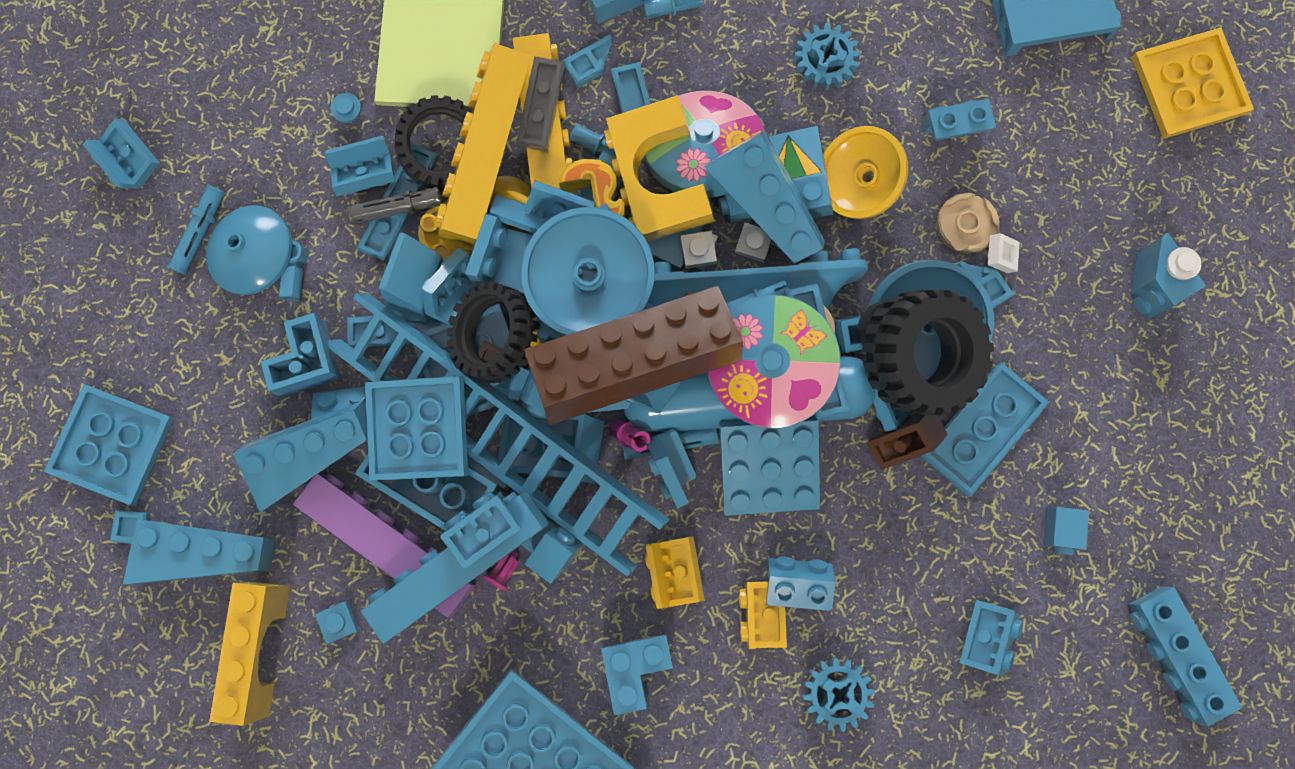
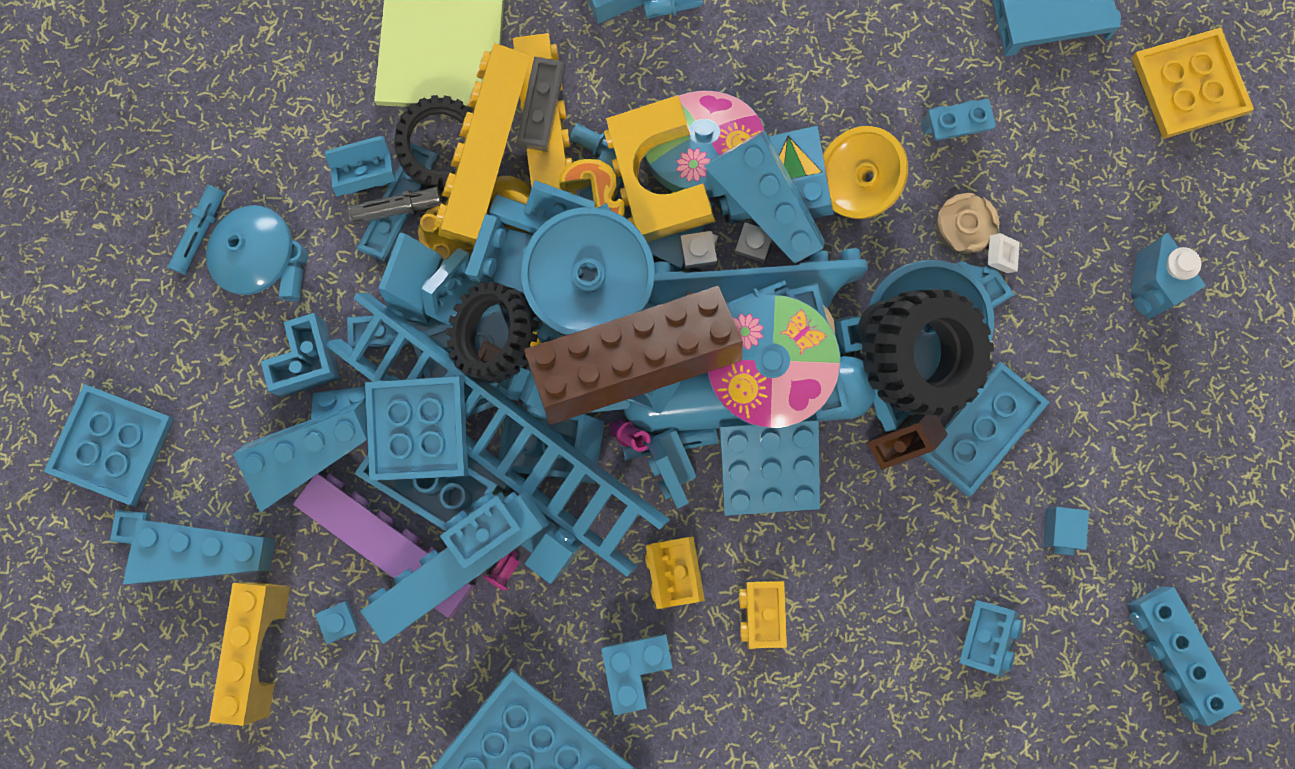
(122, 155): dark azure bracket -> none
(346, 108): dark azure plate -> none
(589, 62): dark azure tile -> none
(630, 87): dark azure tile -> none
(800, 583): dark azure bracket -> none
(813, 50): dark azure gear -> none
(829, 706): dark azure gear -> none

